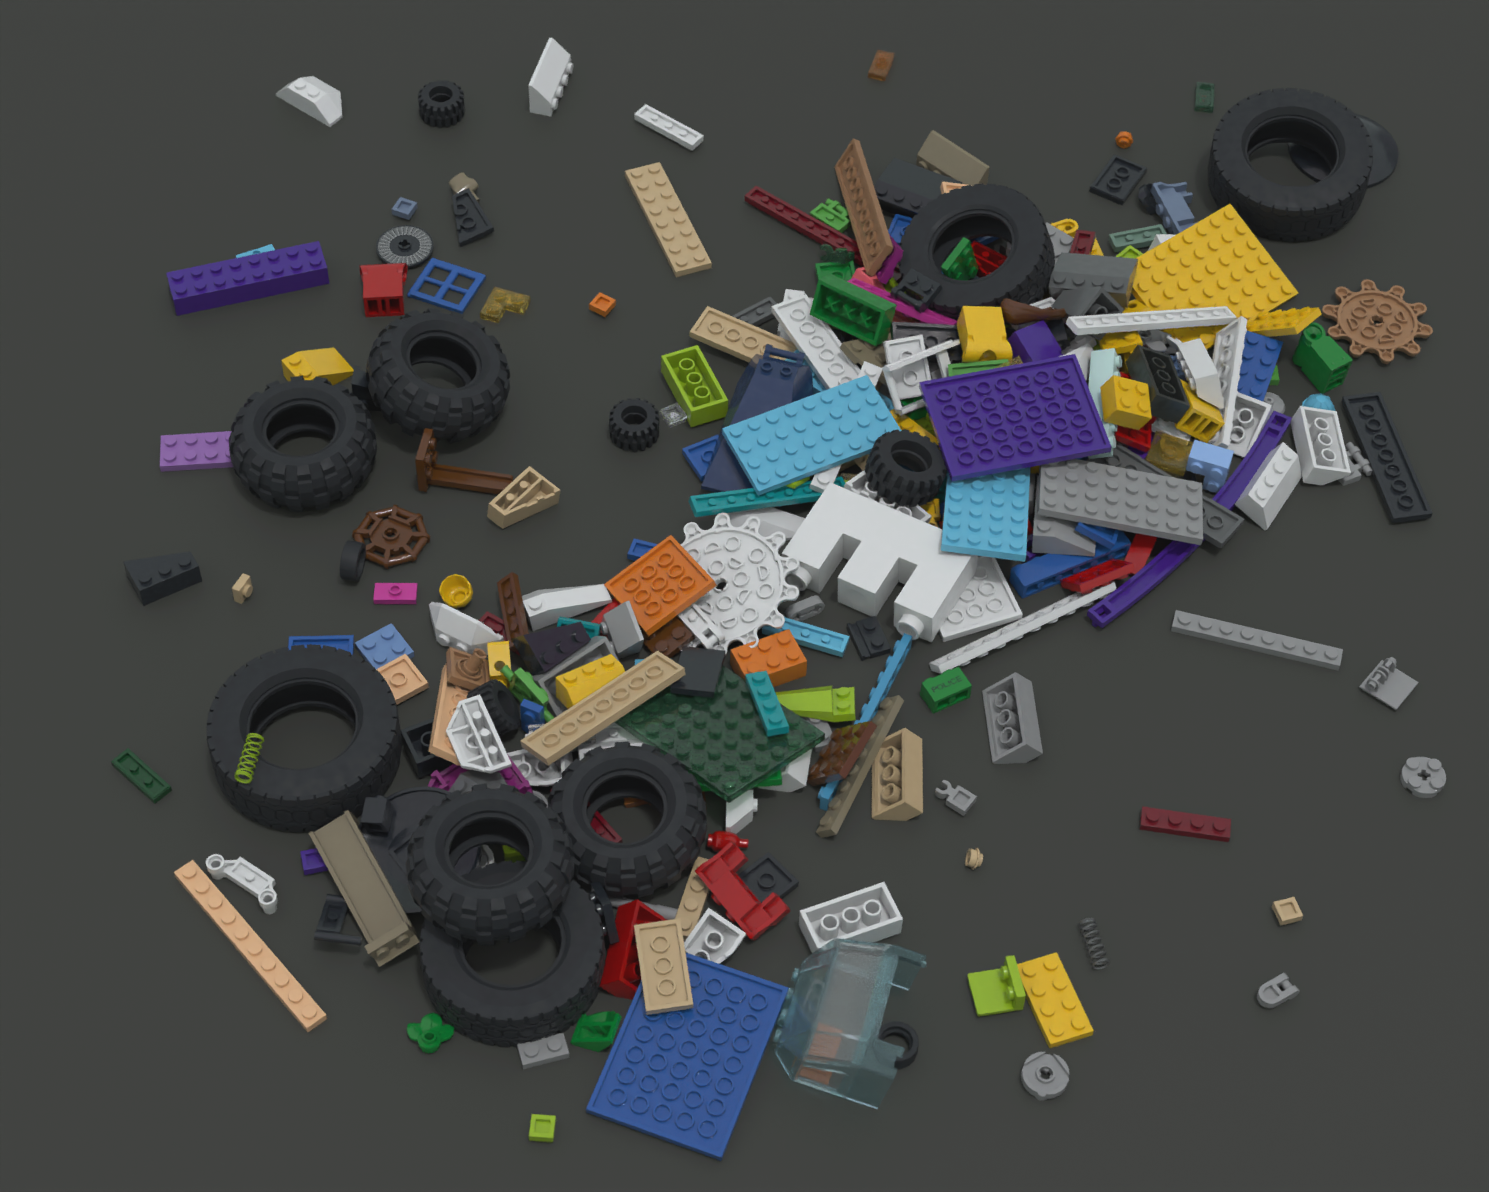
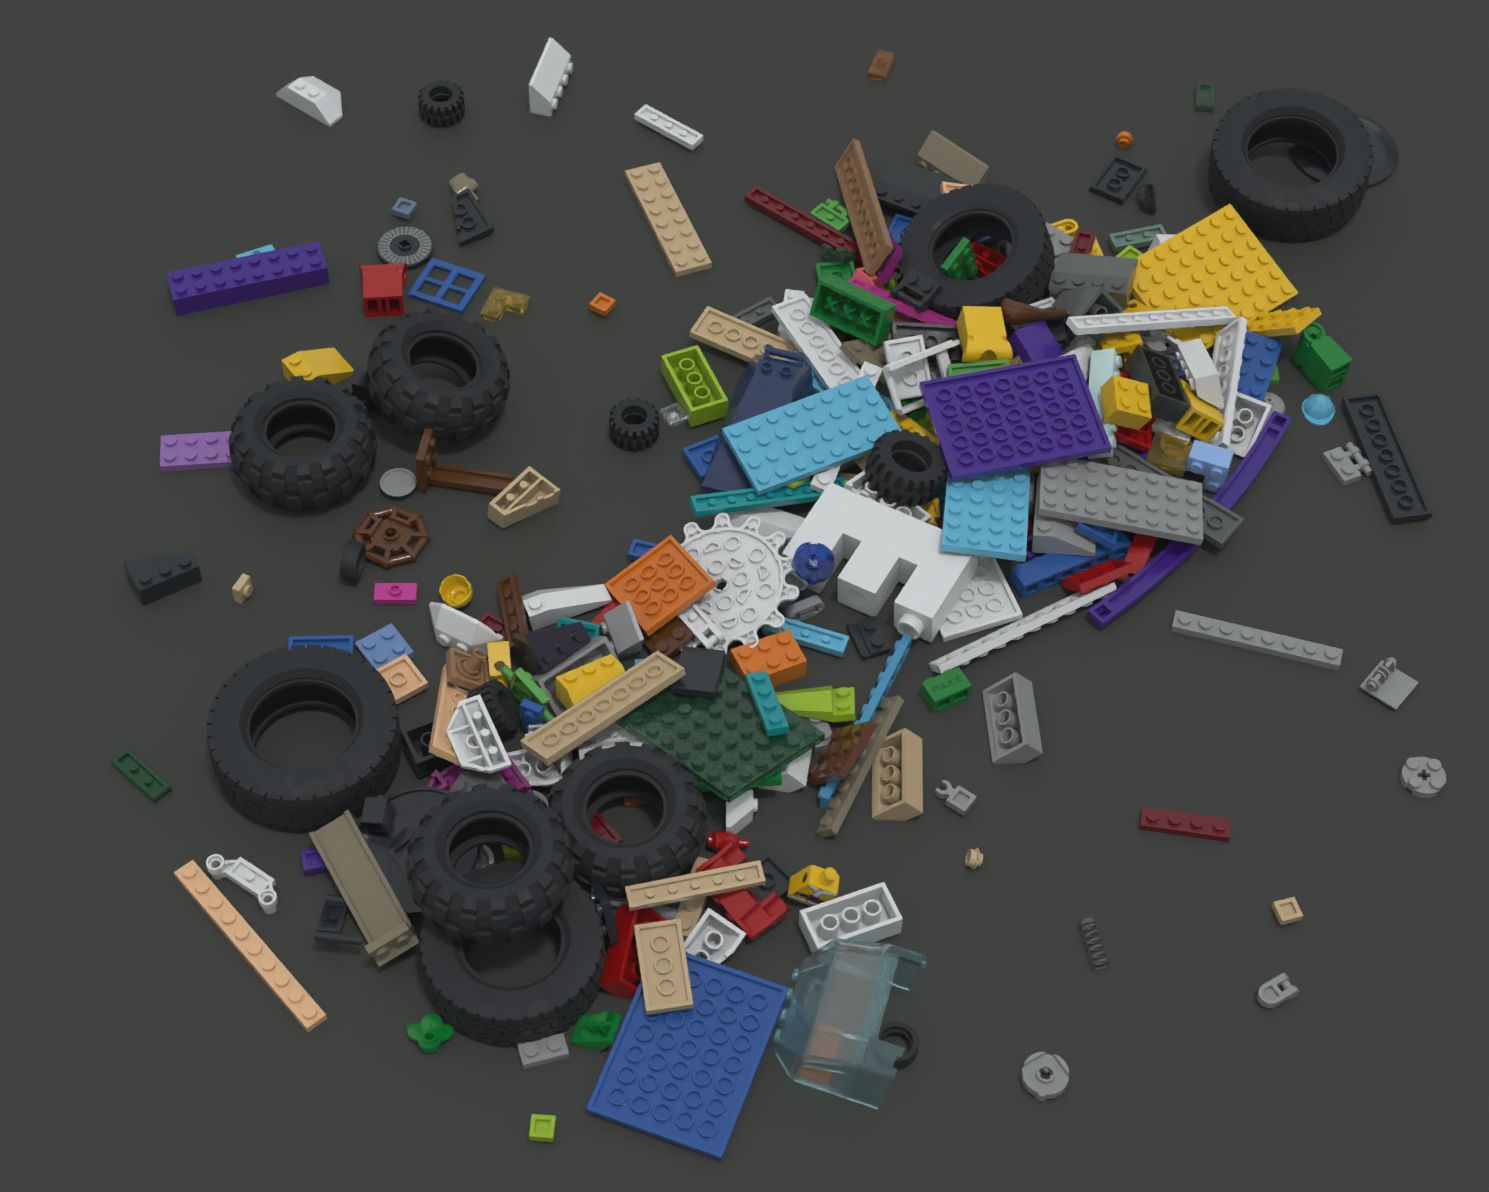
(239, 771): lime piece -> none
(398, 482): none -> light grey piece
(694, 885): none -> tan plate
(811, 573): none -> clear blue plate
(813, 885): none -> yellow torso
(997, 989): lime bracket -> none
(1054, 1000): yellow plate -> none
(1173, 206): sand blue bracket -> none
(1271, 486): white slope -> none
(1319, 445): white slope -> none
(1396, 318): medium nougat plate -> none

